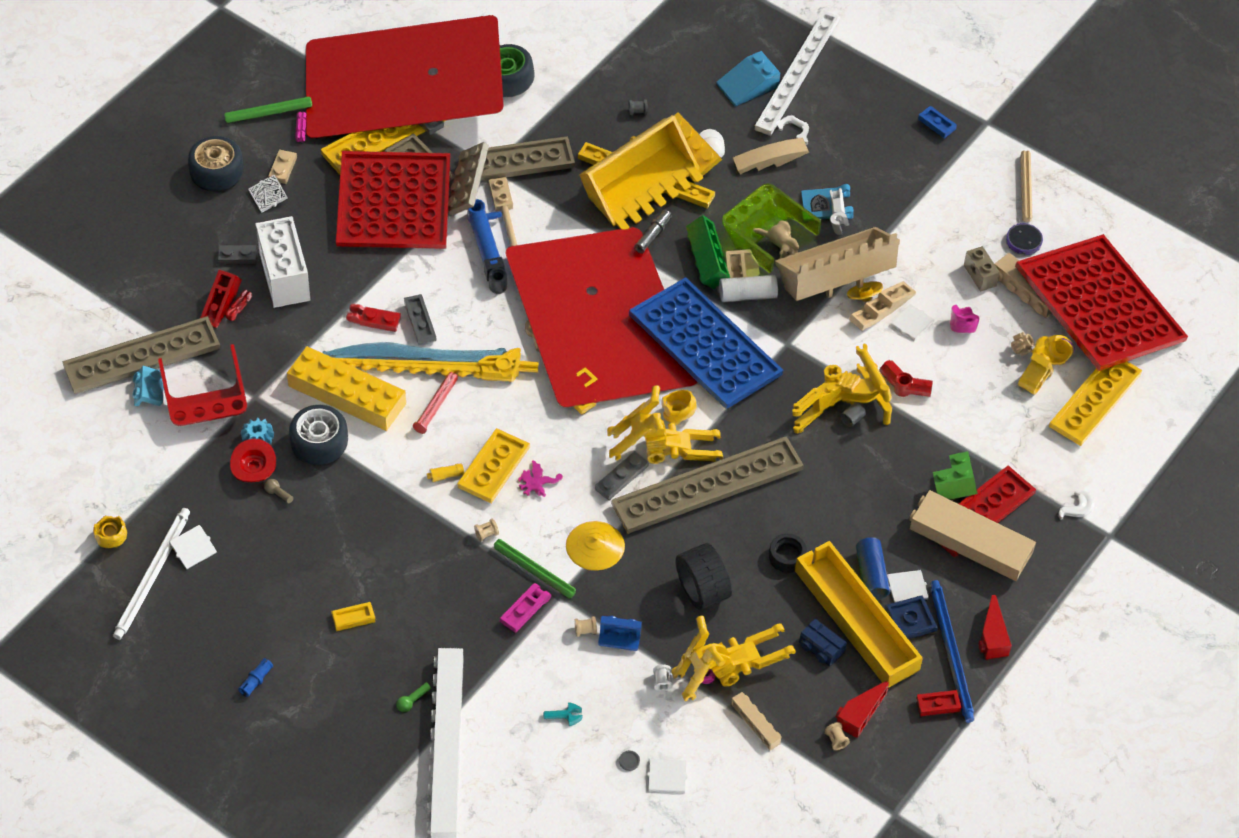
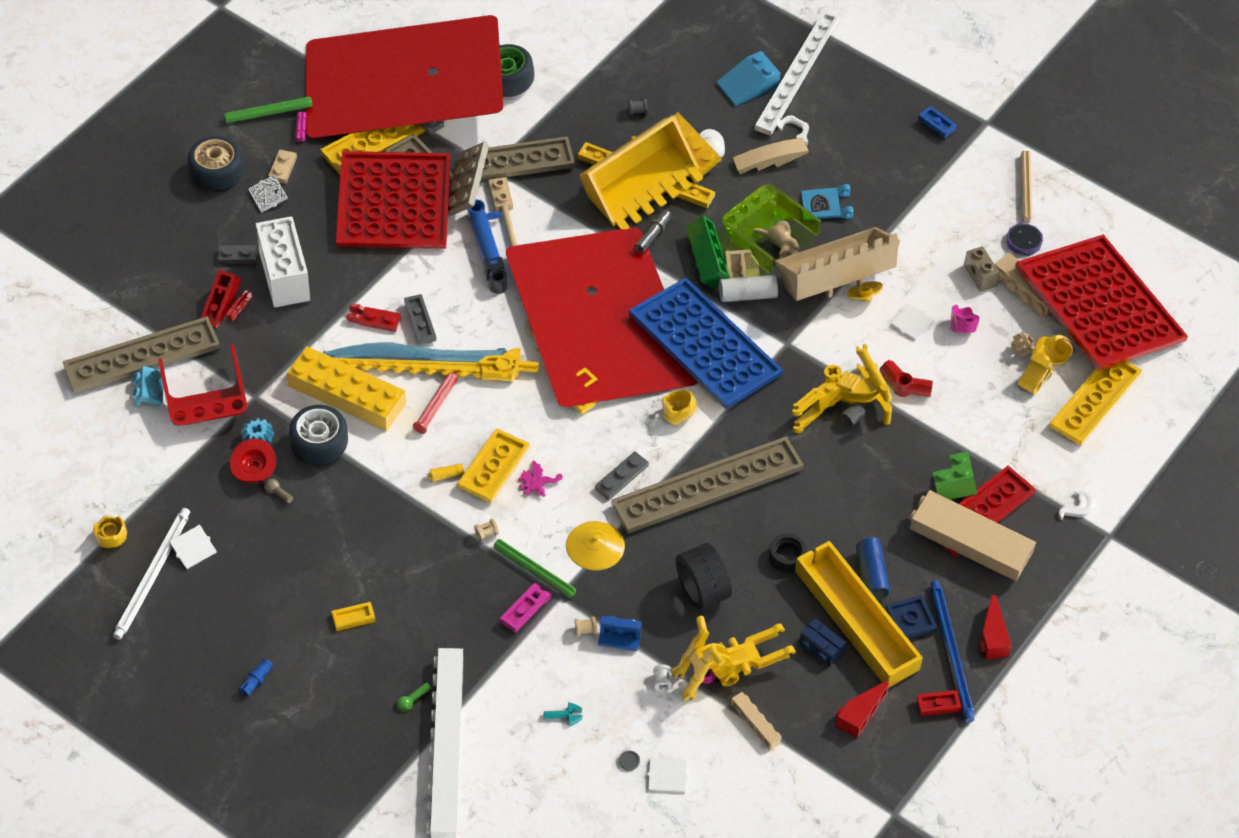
(658, 439): yellow piece -> none
(837, 736): tan bush -> none
(839, 216): white piece -> none
(882, 306): tan slope -> none
(907, 585): white piece -> none

